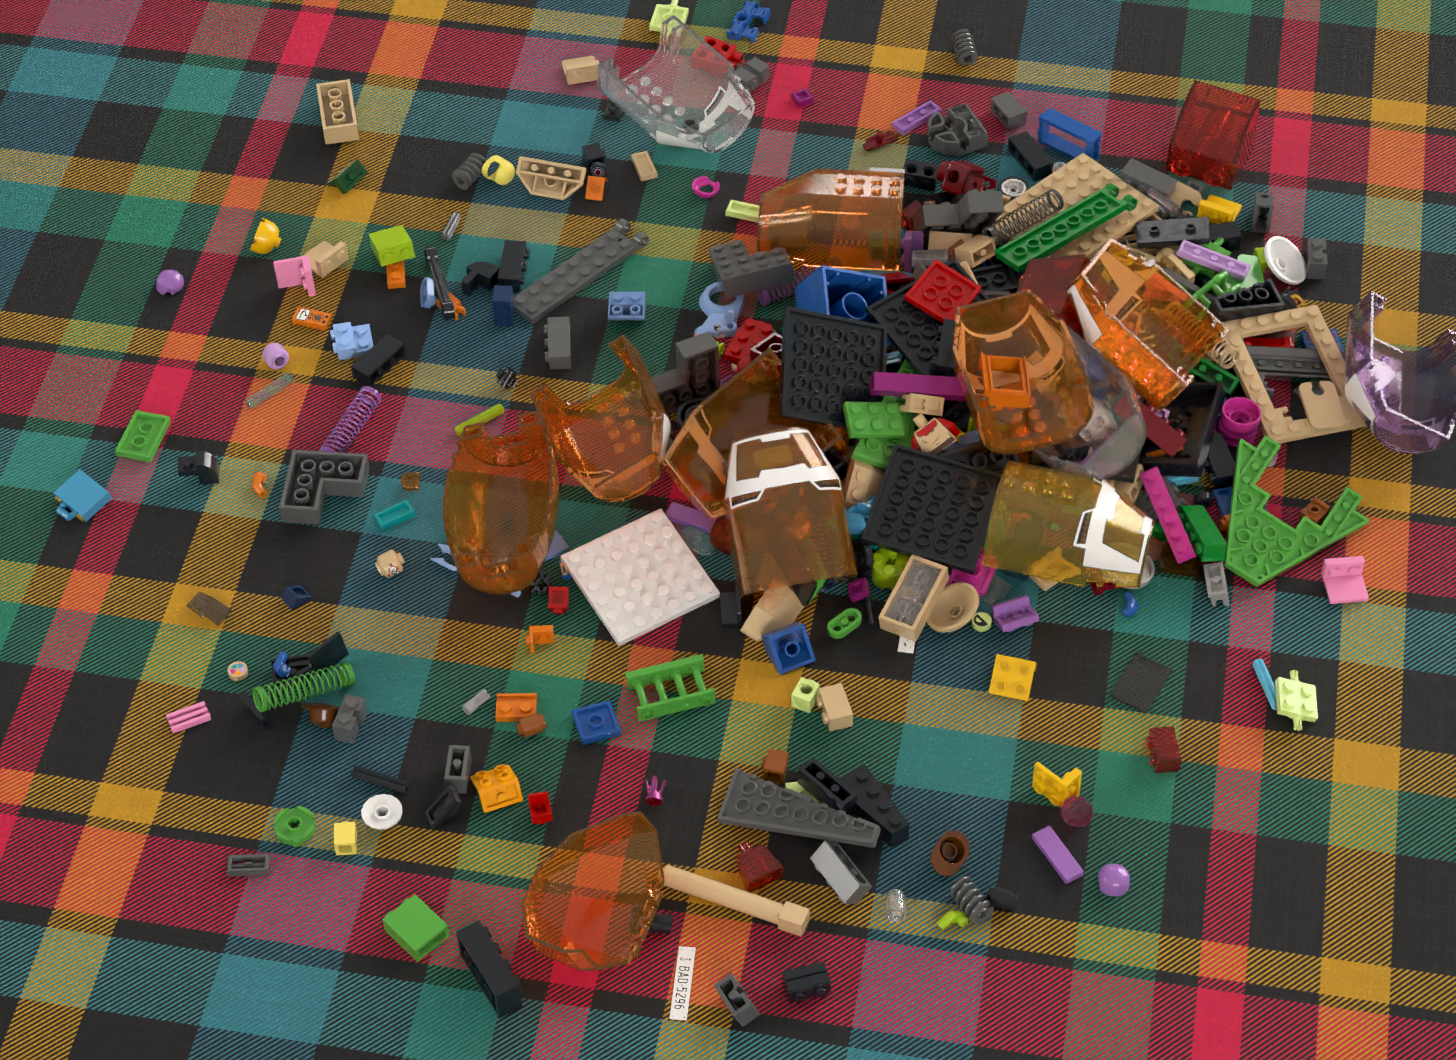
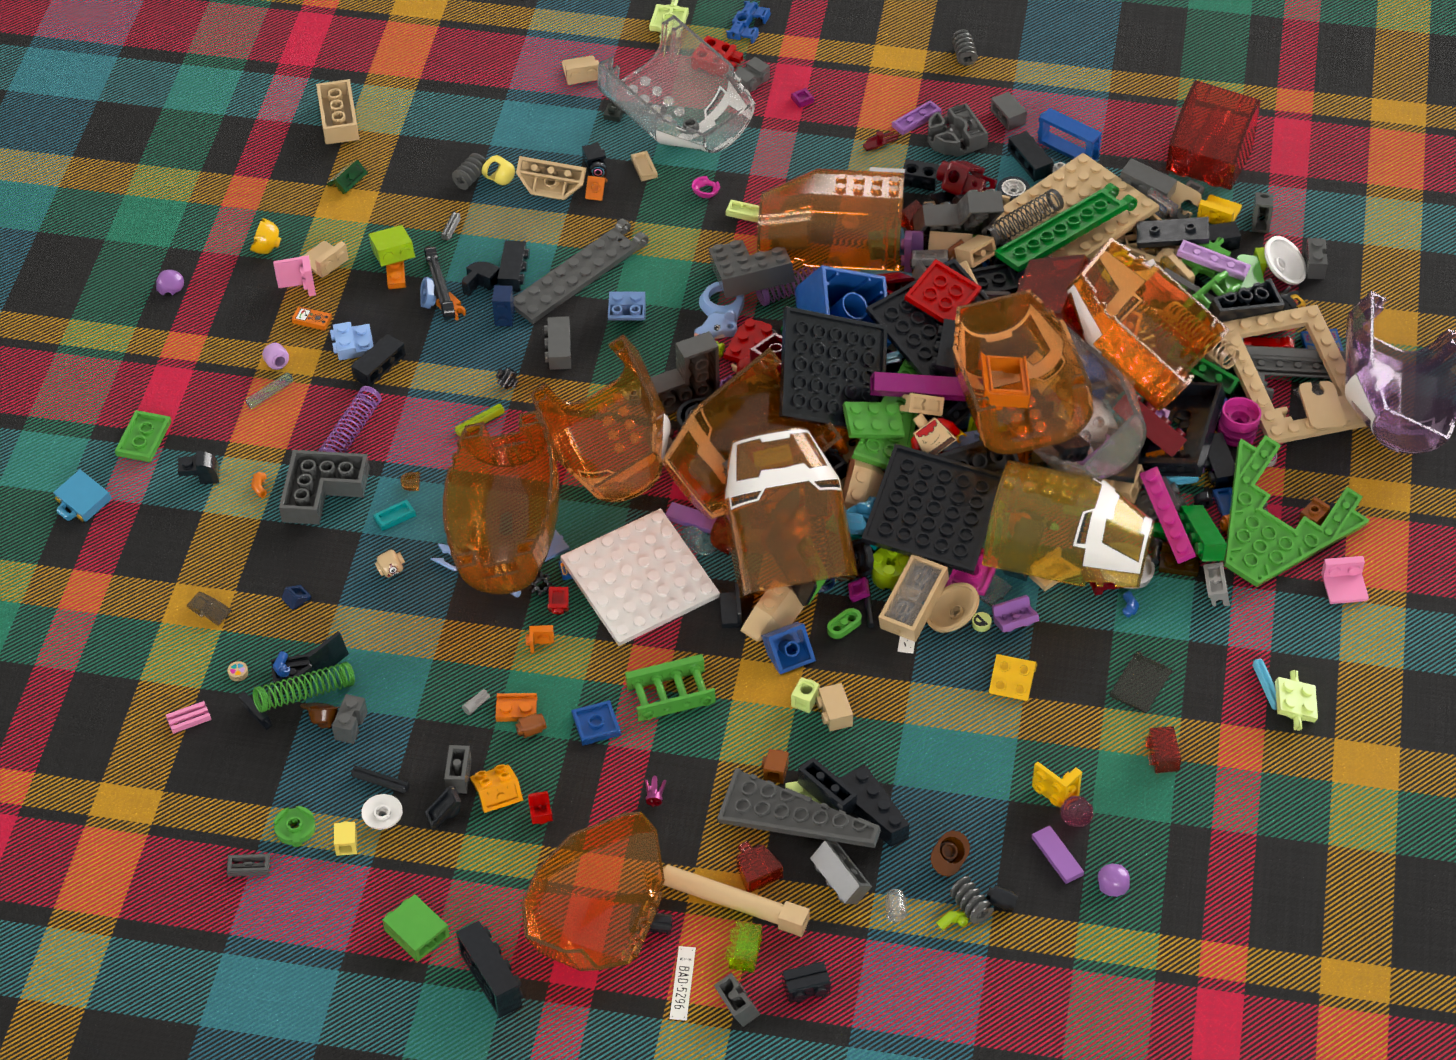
(745, 946): none -> clear neon green brick
(1156, 547): none -> black bar

